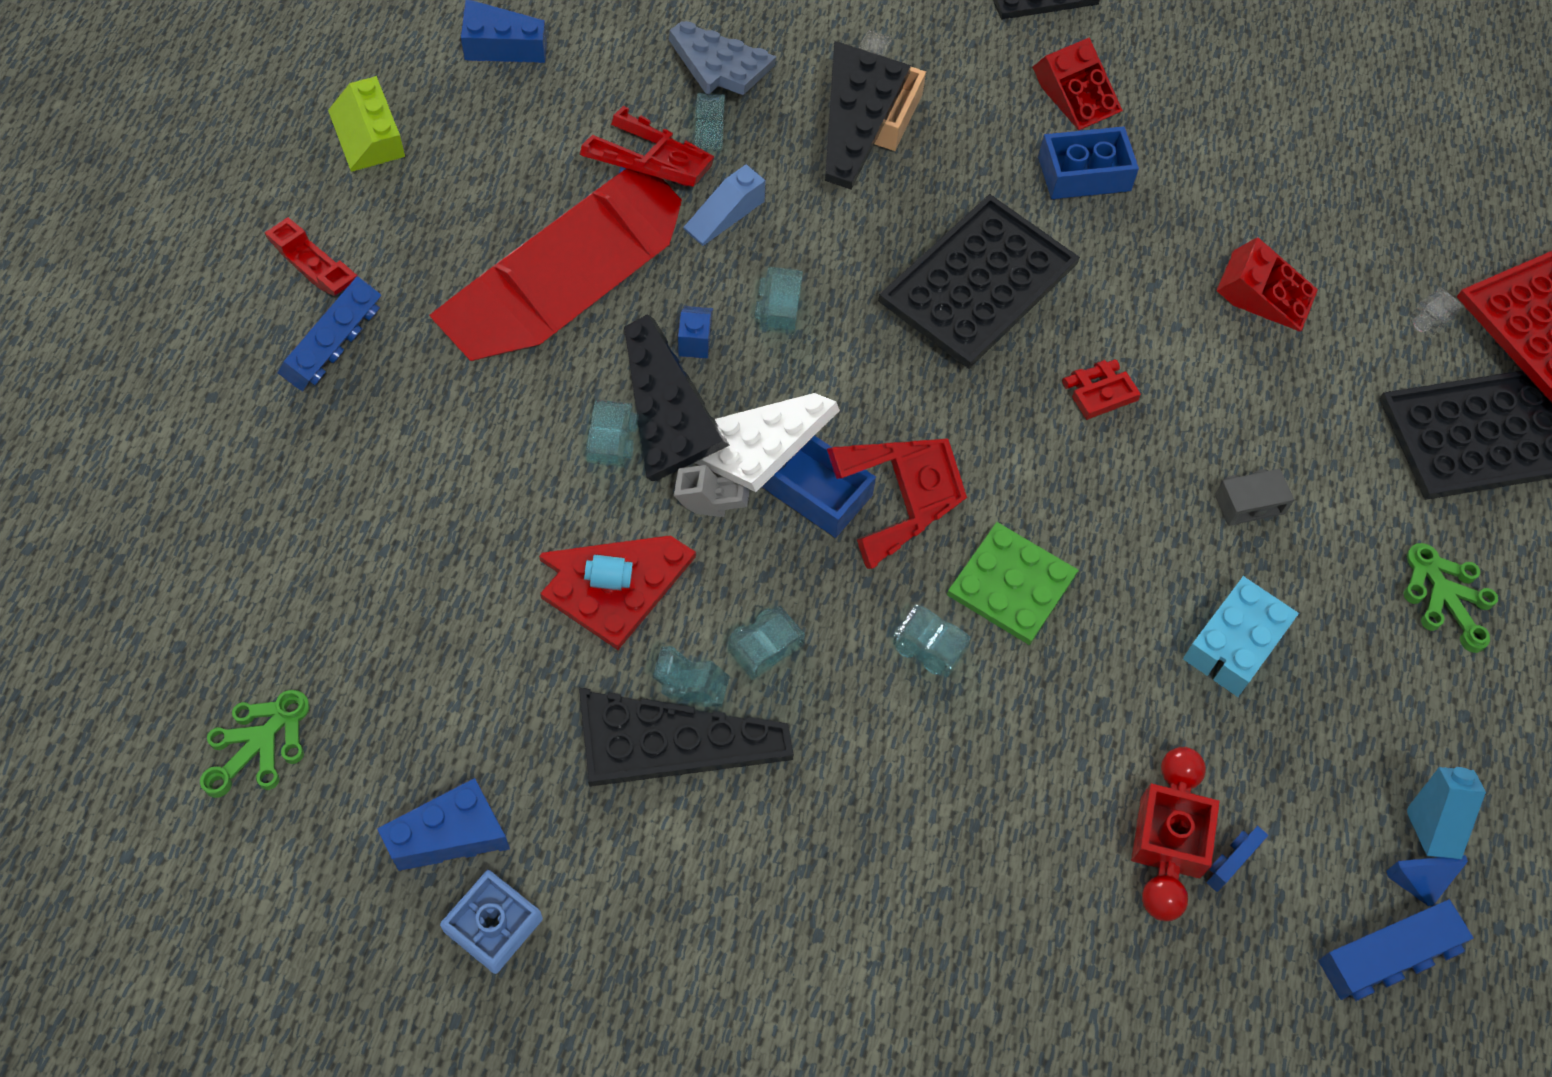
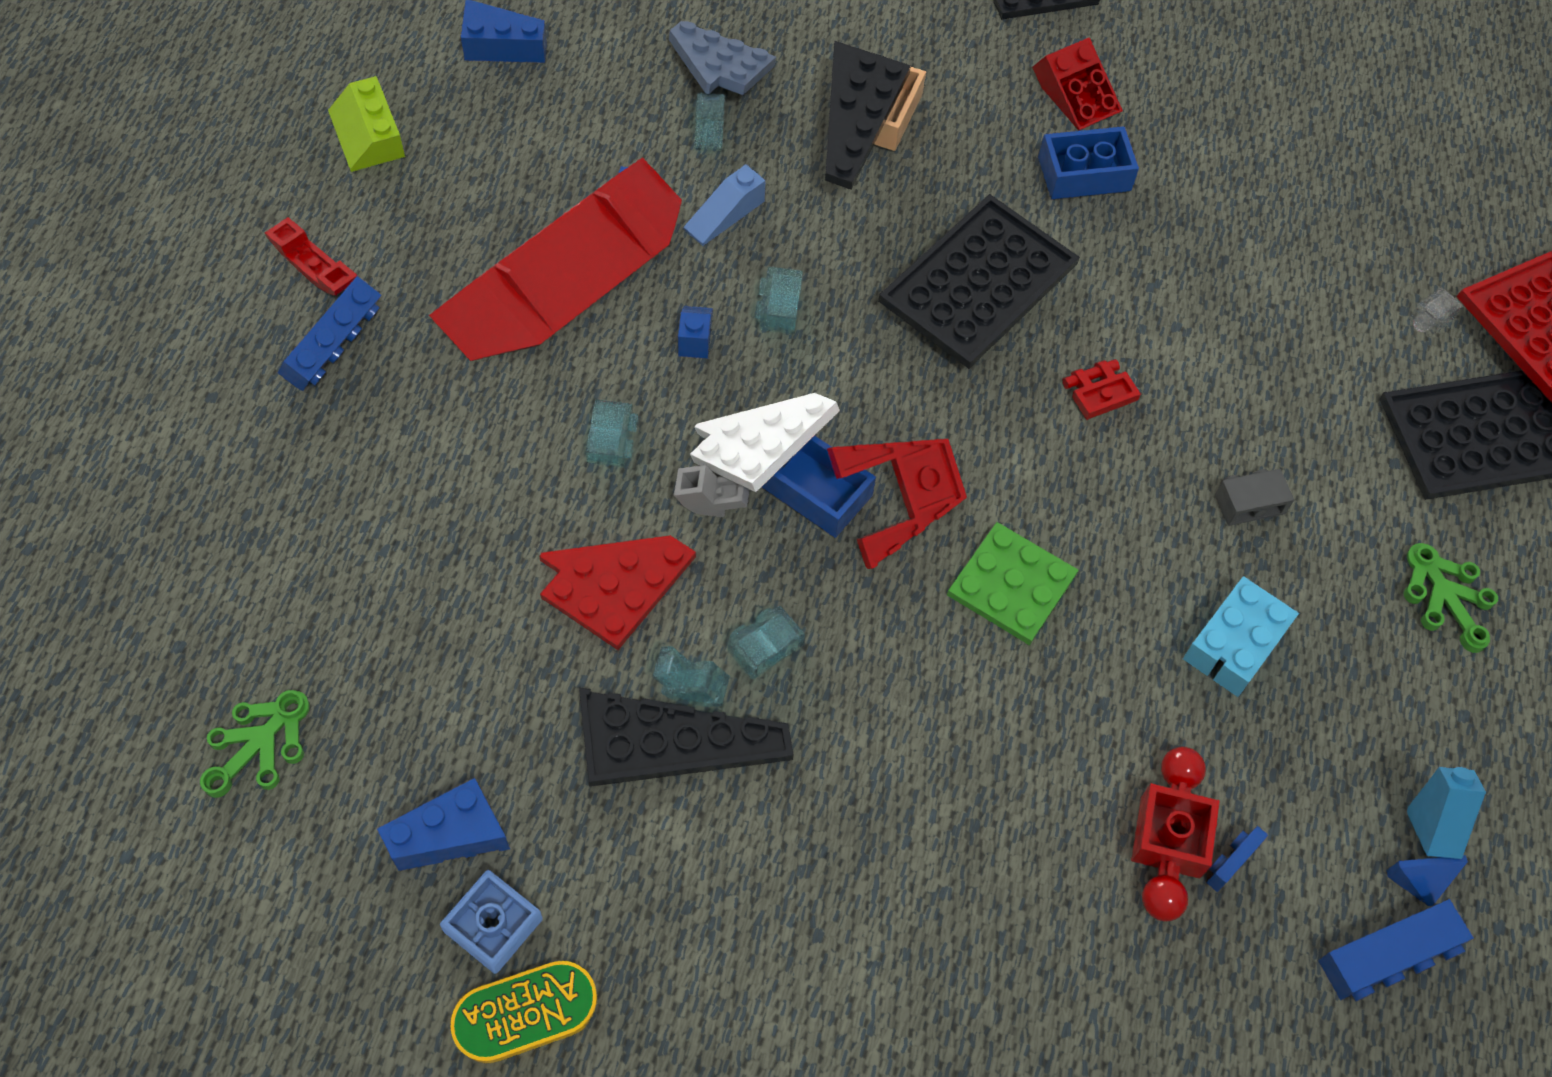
(523, 1011): none -> tile
(608, 572): medium azure brick -> none
(665, 160): red wing -> none
(669, 408): black wing -> none
(876, 43): clear tile -> none
(931, 641): clear light blue brick -> none
(1267, 285): red slope -> none

